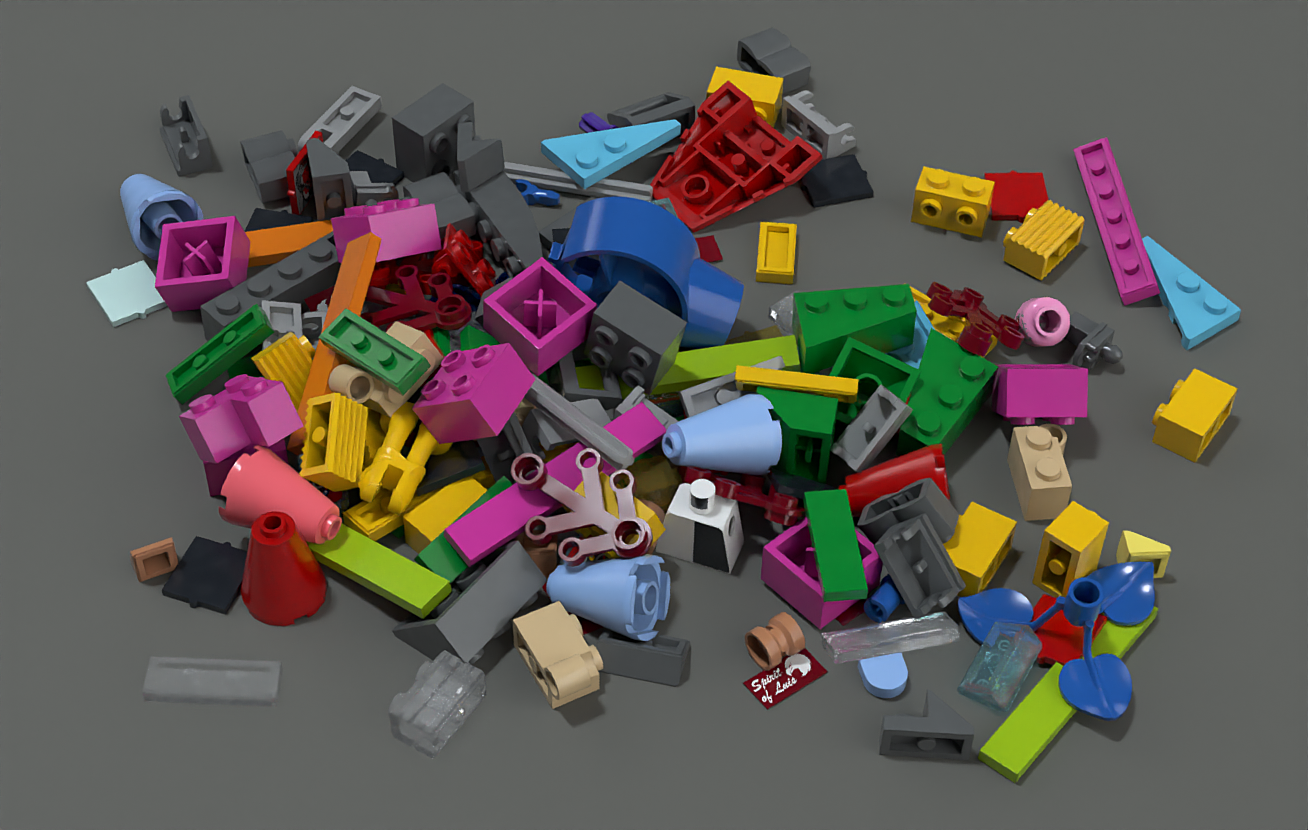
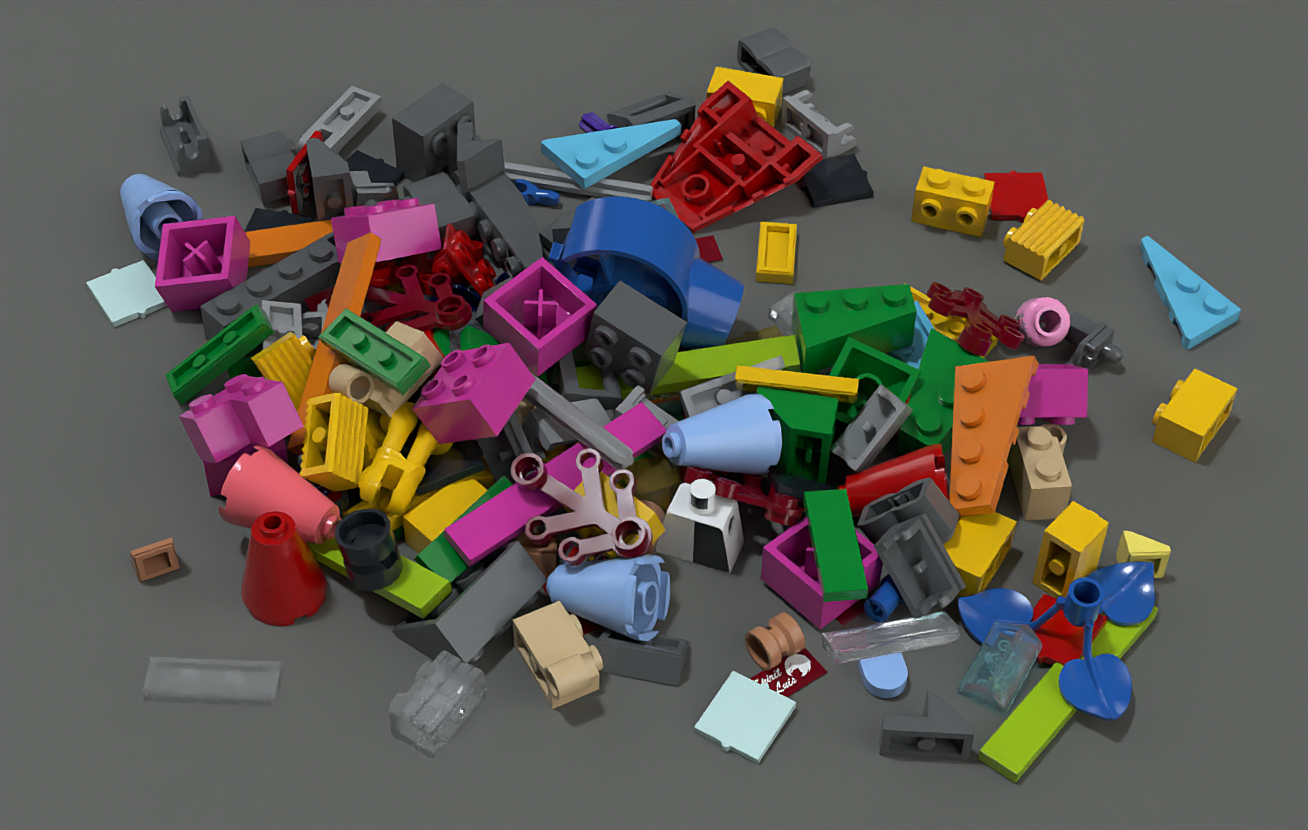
(208, 575): black piece -> none
(368, 549): none -> black wheel
(745, 717): none -> light aqua piece
(984, 428): none -> orange wing
(1116, 222): dark pink tile -> none

